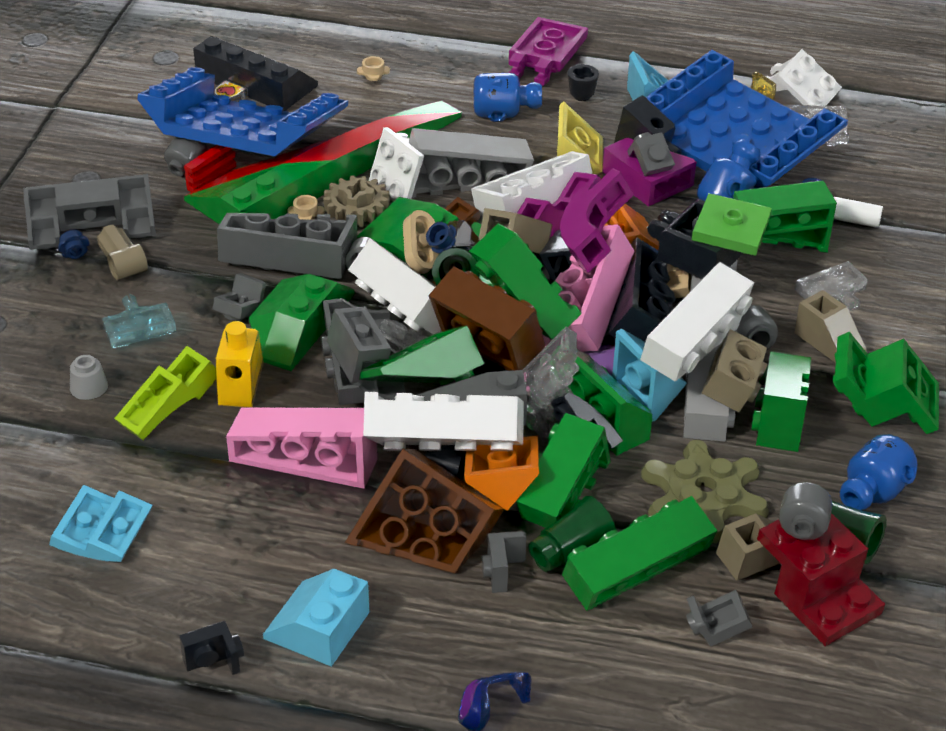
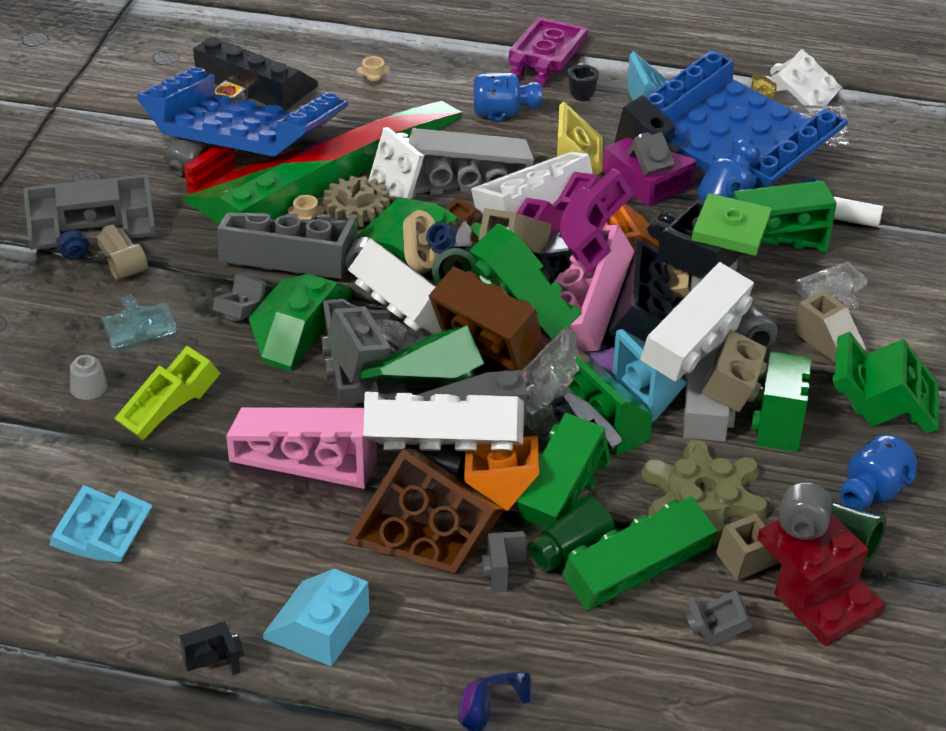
(240, 349): yellow torso -> none

